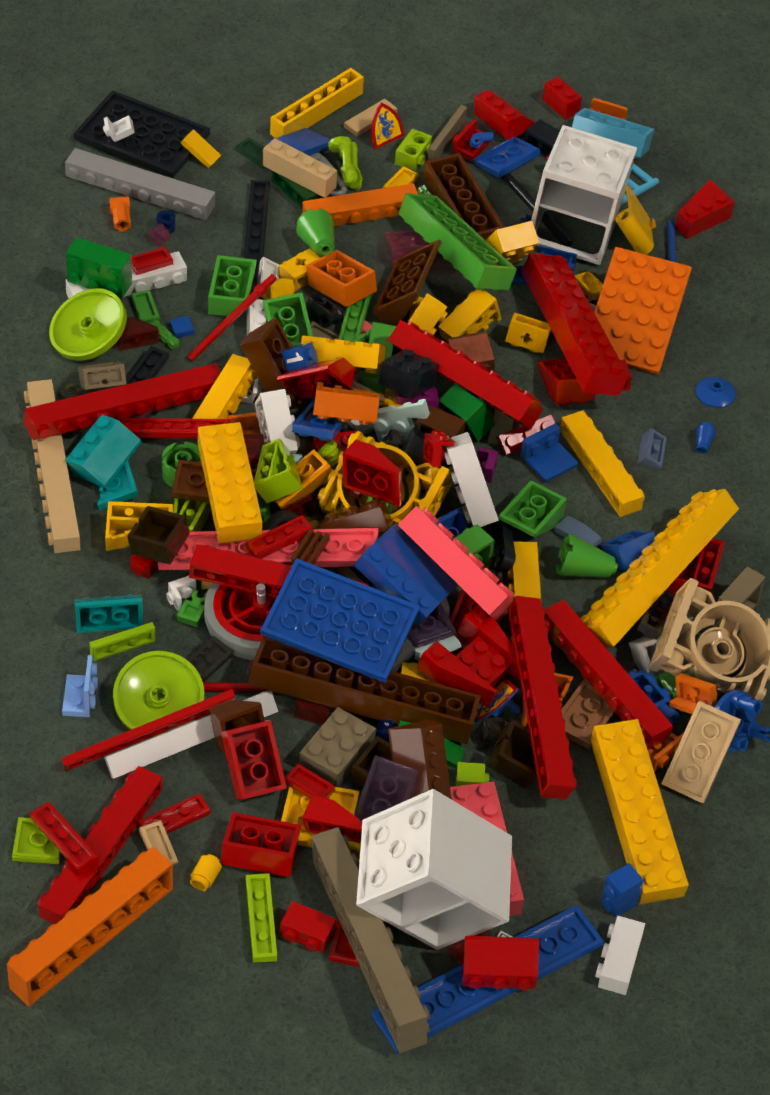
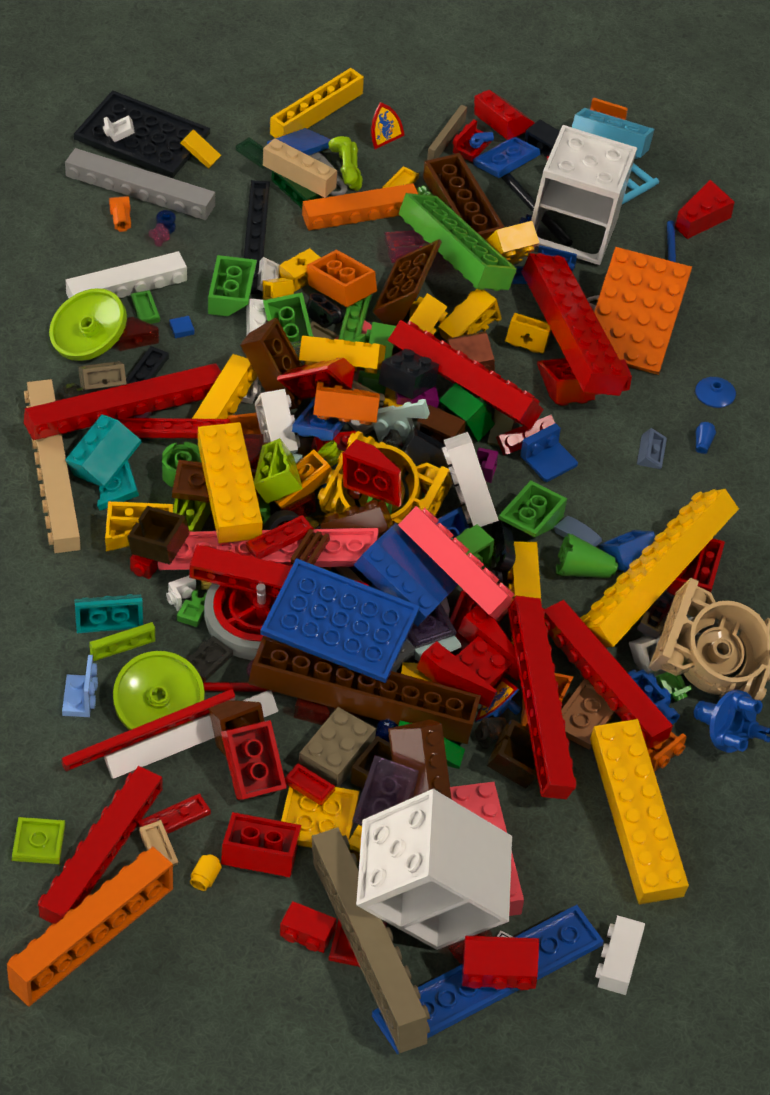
(64, 837): red tile -> none
(99, 267): green brick -> none
(151, 260): red tile -> none
(166, 336): bright green axle -> none
(259, 291): red bar -> none
(261, 918): lime plate -> none
(299, 356): blue brick -> none
(317, 231): bright green cone -> none
(326, 814): red slope -> none
(363, 120): tan tile -> none
(413, 150): lime brick -> none
(433, 450): red bracket -> none
(471, 773): lime brick -> none
(561, 98): red brick -> none
(589, 284): yellow tile -> none
(602, 463): yellow brick -> none
(622, 890): blue brick -> none
(636, 224): yellow door -> none
(692, 690): orange bracket -> none
(701, 751): tan plate -> none
(745, 588): dark tan window -> none

